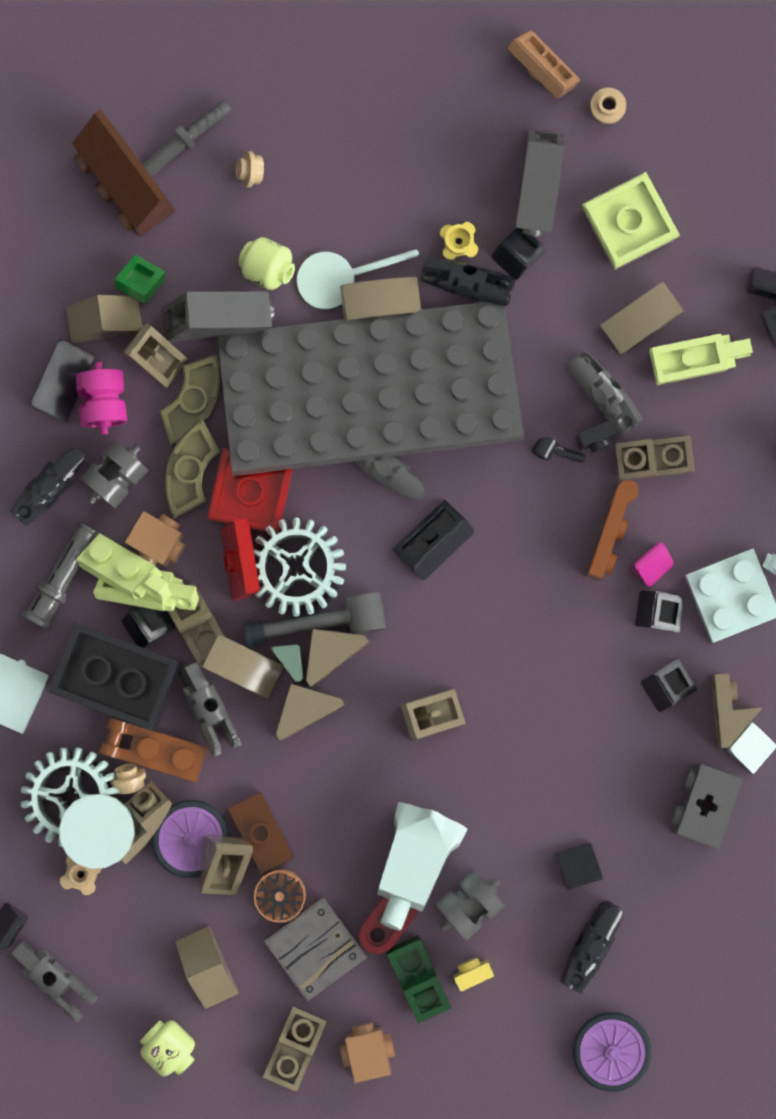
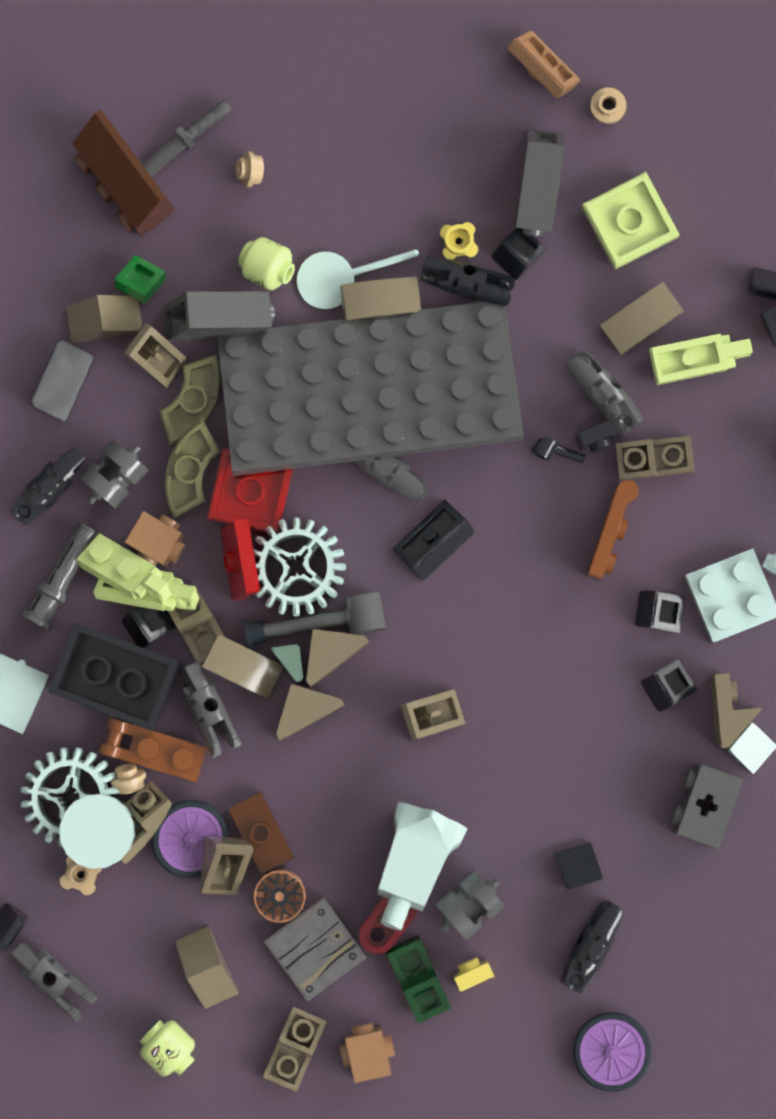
(101, 394): dark pink wheel -> none
(653, 564): dark pink slope -> none

